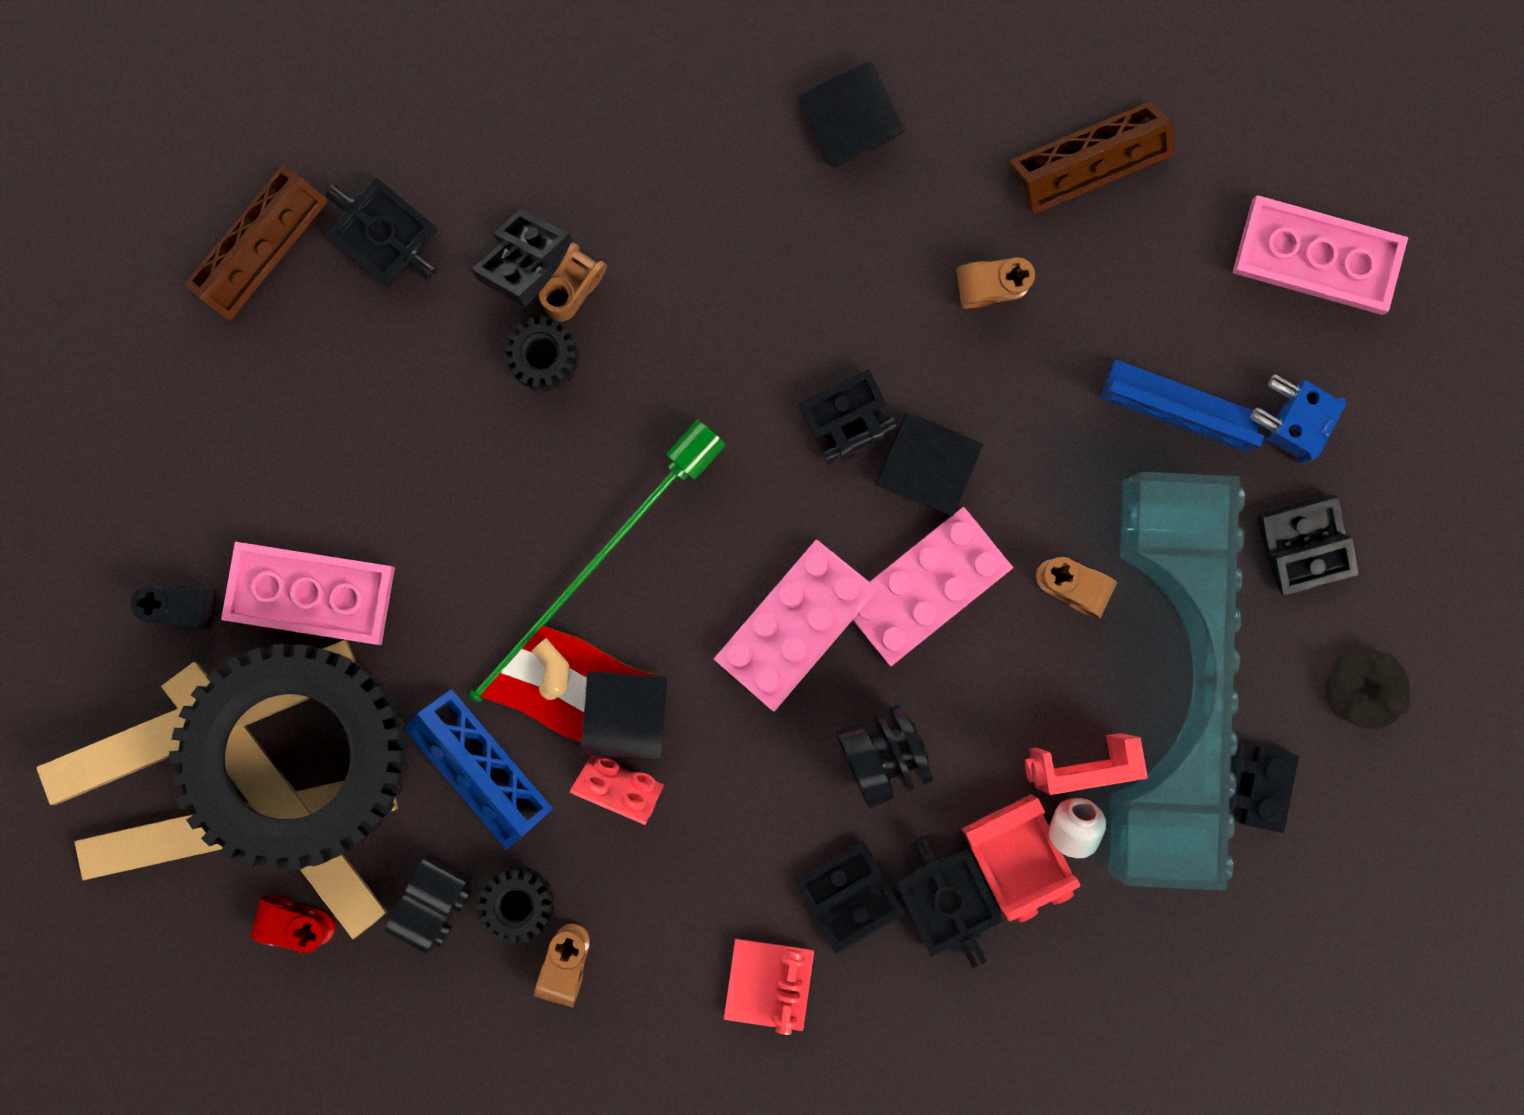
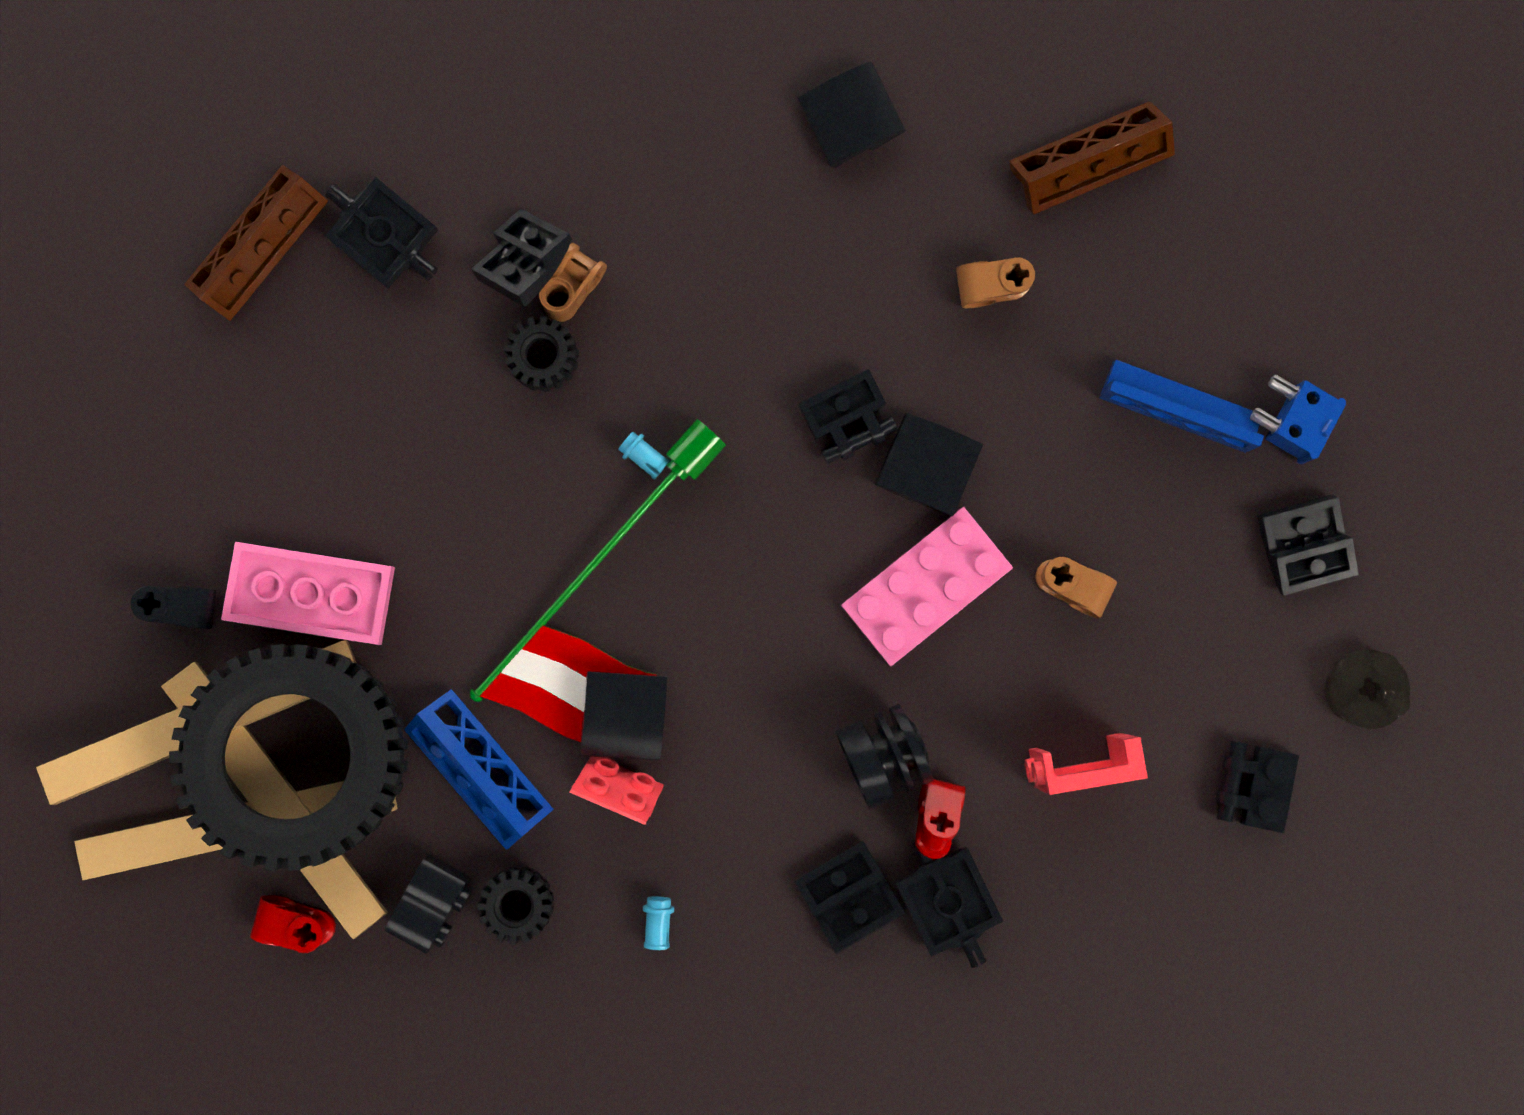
(556, 670): tan arm -> none
(563, 970): medium nougat piece -> none
(643, 455): none -> medium azure pin
(657, 922): none -> medium azure pin
(769, 985): coral hinge -> none
(795, 625): bright pink plate -> none
(938, 817): none -> red piece
(1020, 859): coral panel -> none
(1077, 827): white head -> none
(1178, 819): clear light blue arch -> none
(1320, 255): bright pink plate -> none

